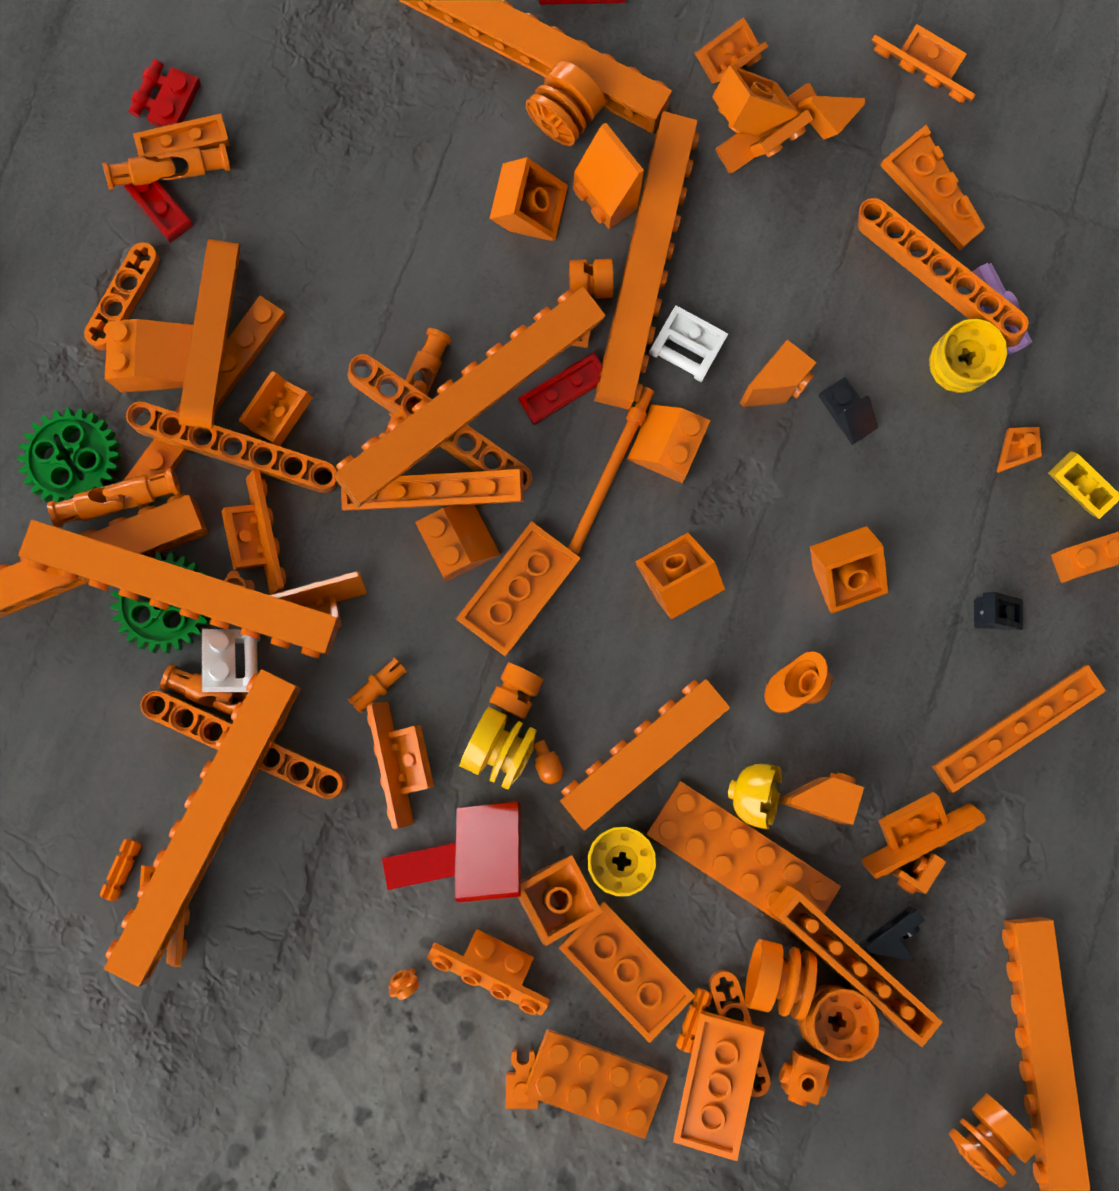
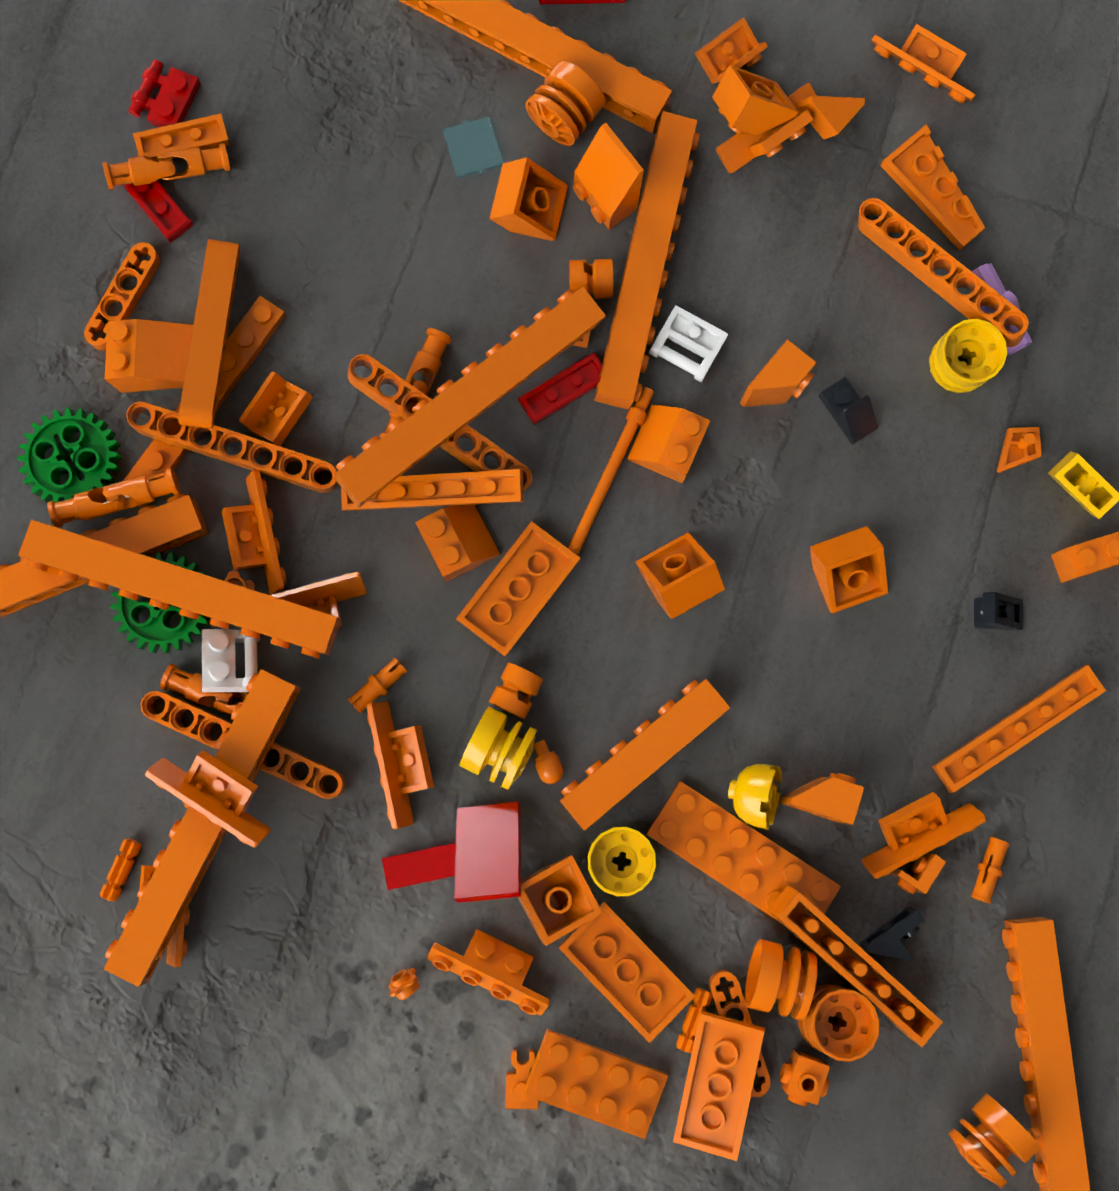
(215, 793): none -> orange bracket
(473, 147): none -> clear light blue piece
(799, 683): orange piece -> none
(990, 870): none -> orange pin

